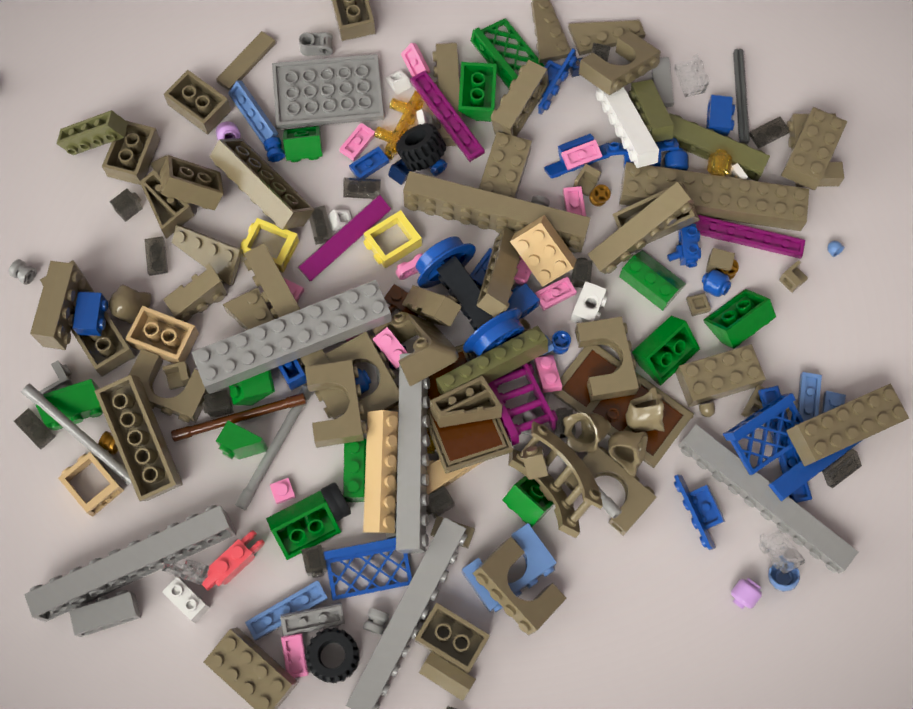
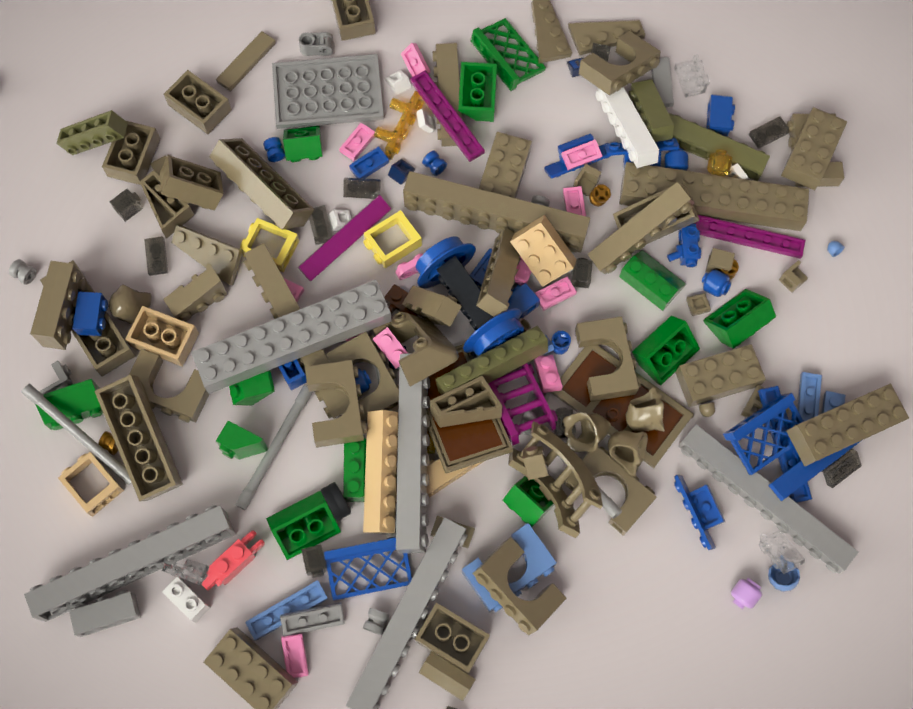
(34, 428): clear smoke plate -> none
(177, 375): dark tan panel -> none
(189, 431): reddish brown piece -> none
(218, 404): clear smoke brick -> none
(227, 130): lavender head -> none
(249, 309): dark tan wedge -> none
(252, 111): medium blue plate -> none
(282, 491): bright pink plate -> none
(315, 649): black tyre -> none
(421, 147): black tyre -> none
(439, 502): clear smoke brick -> none
(520, 99): dark tan brick -> none
(556, 75): blue bracket -> none
(589, 294): white brick -> none
(741, 96): dark grey axle -> none

